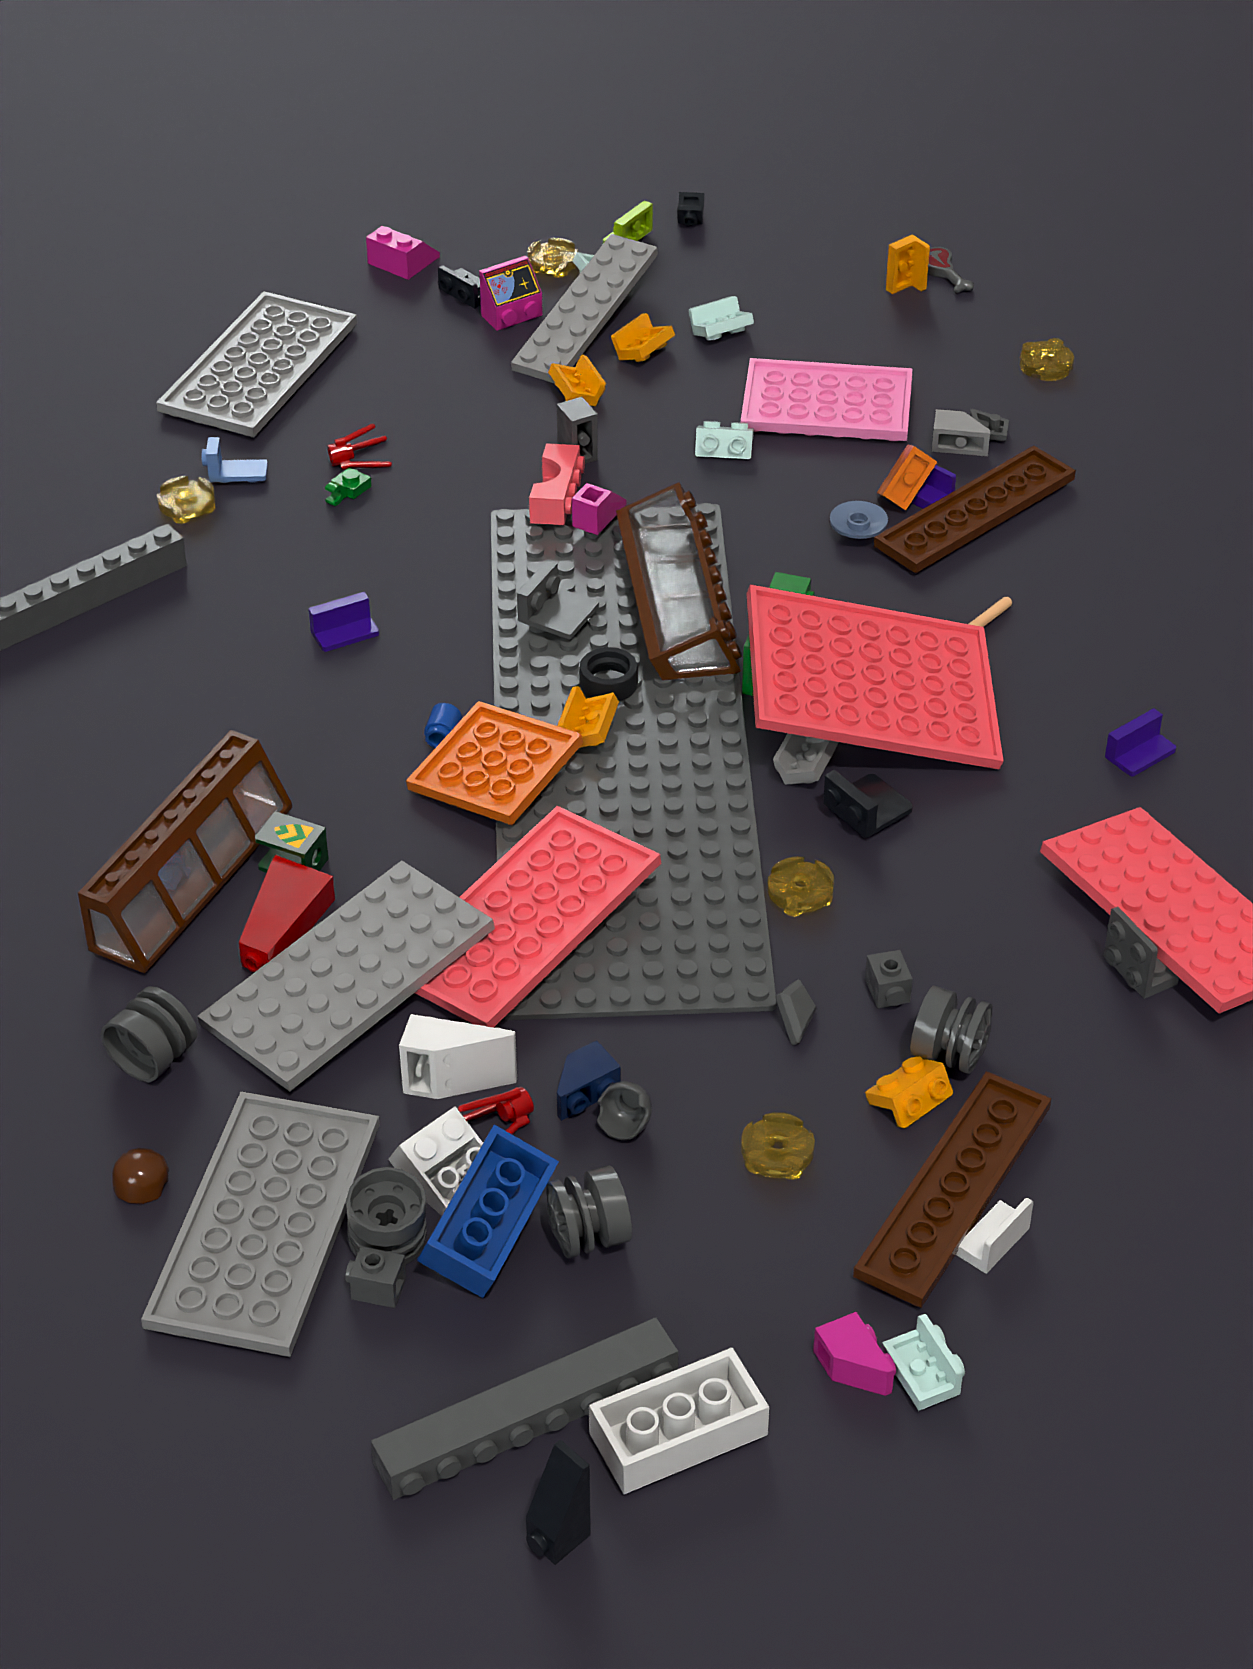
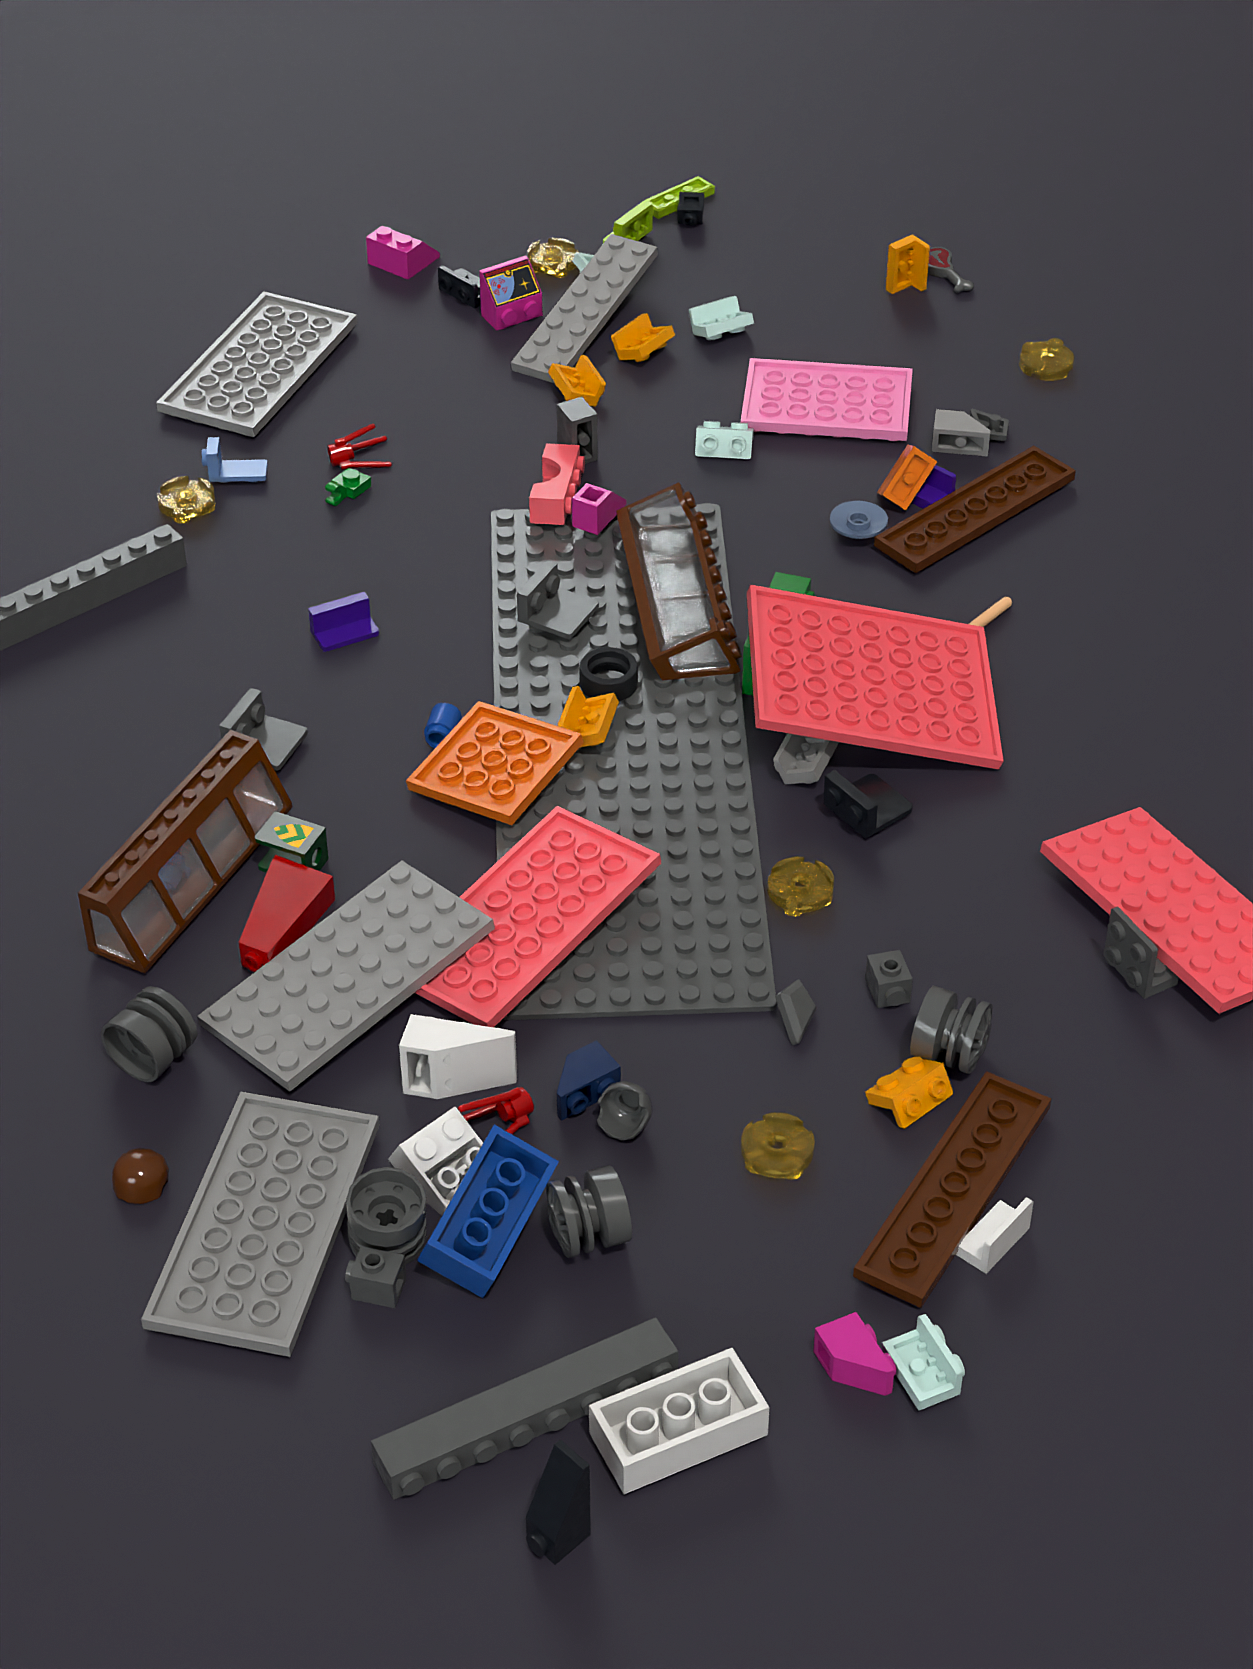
(275, 735): none -> bracket
(668, 201): none -> lime tile
(1138, 744): dark purple panel -> none

